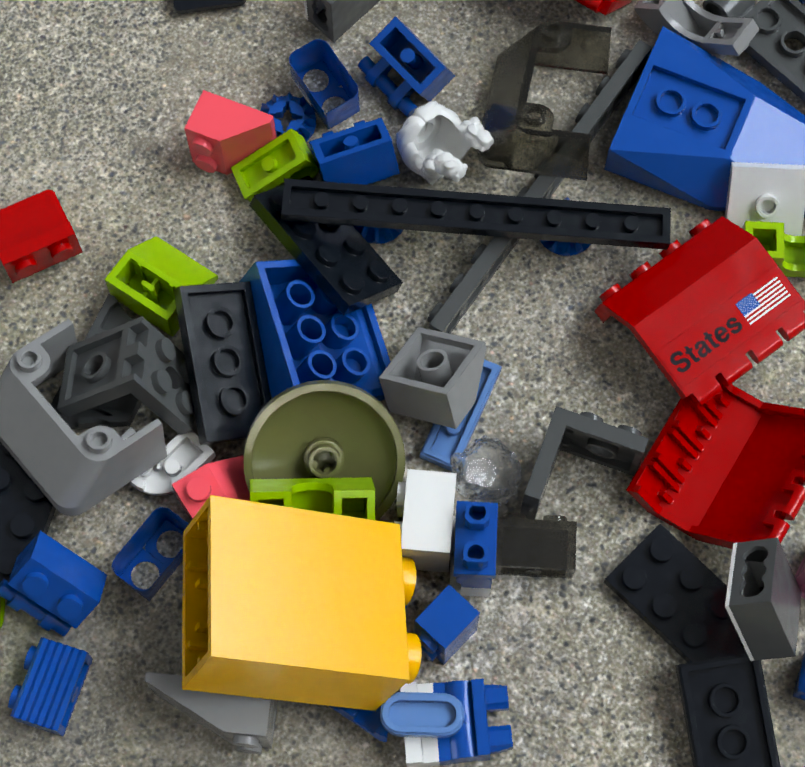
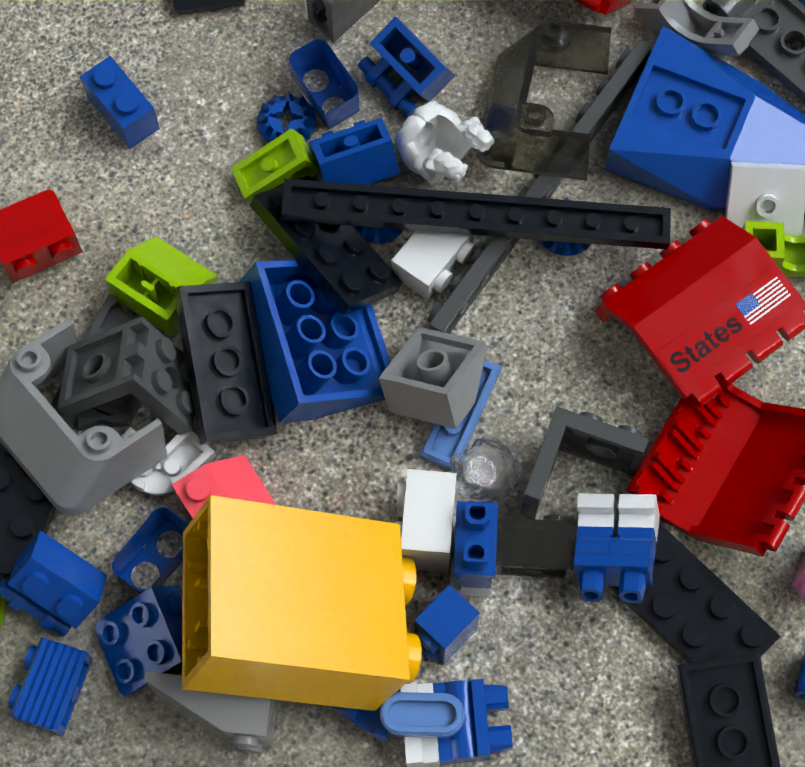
(120, 102): none -> blue brick
(143, 637): none -> blue bracket
(226, 132): coral slope -> none
(327, 433): olive dish -> none
(330, 495): lime arch -> none
(429, 258): none -> white brick
(611, 560): none -> blue hips
(763, 599): dark grey piece -> none

